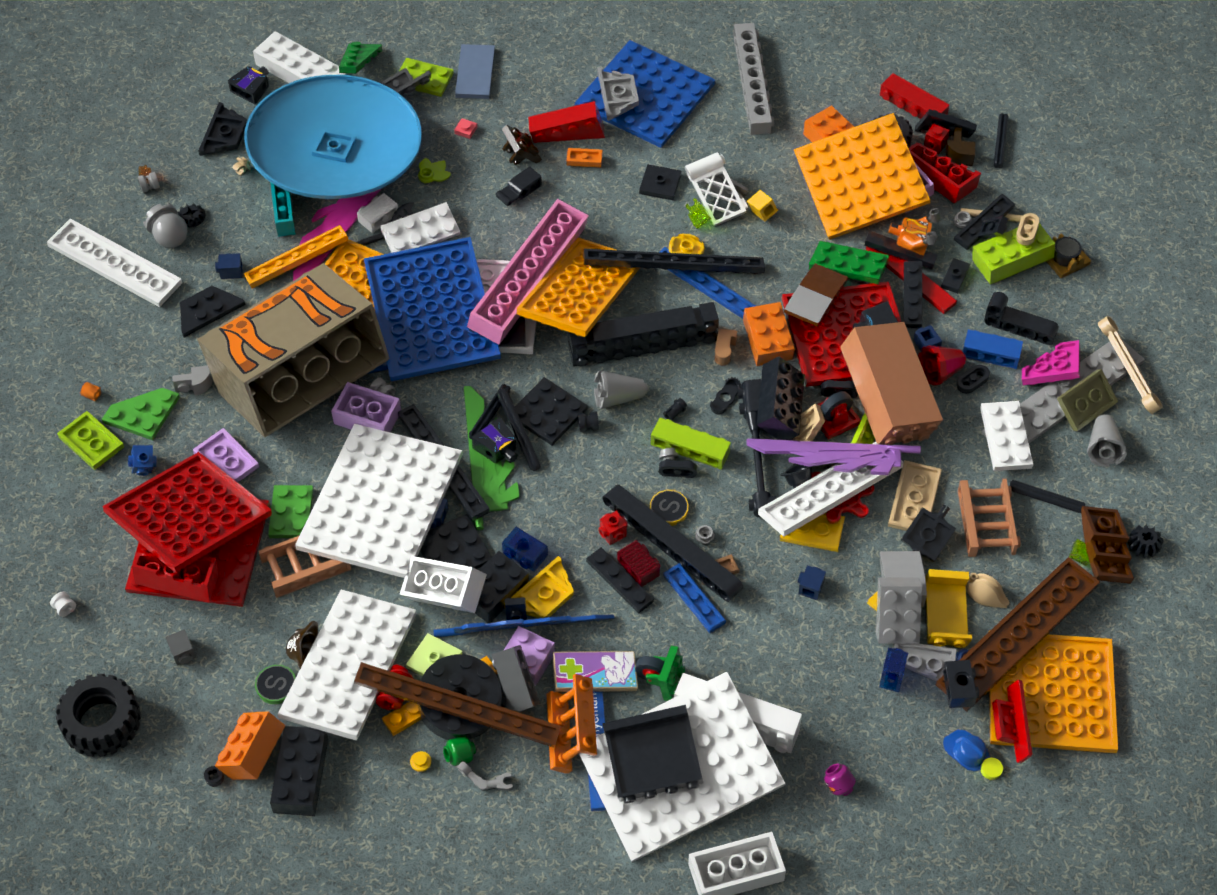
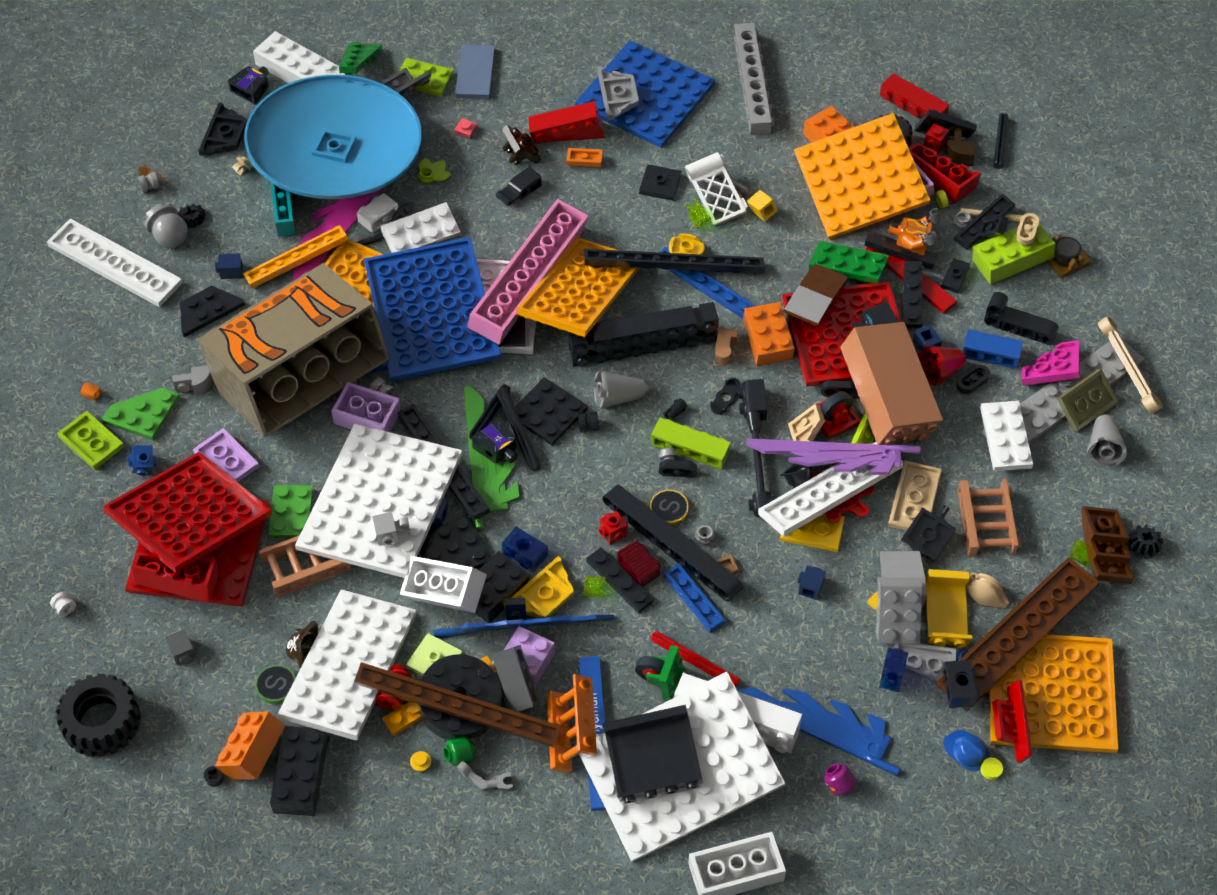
(387, 528): none -> light grey brick
(594, 586): none -> clear neon green plate
(607, 669): tile -> none
(692, 657): none -> red axle
(780, 399): black brick -> none
(836, 730): none -> blue animal
(941, 198): none -> neon yellow tile
(1046, 496): black axle -> none

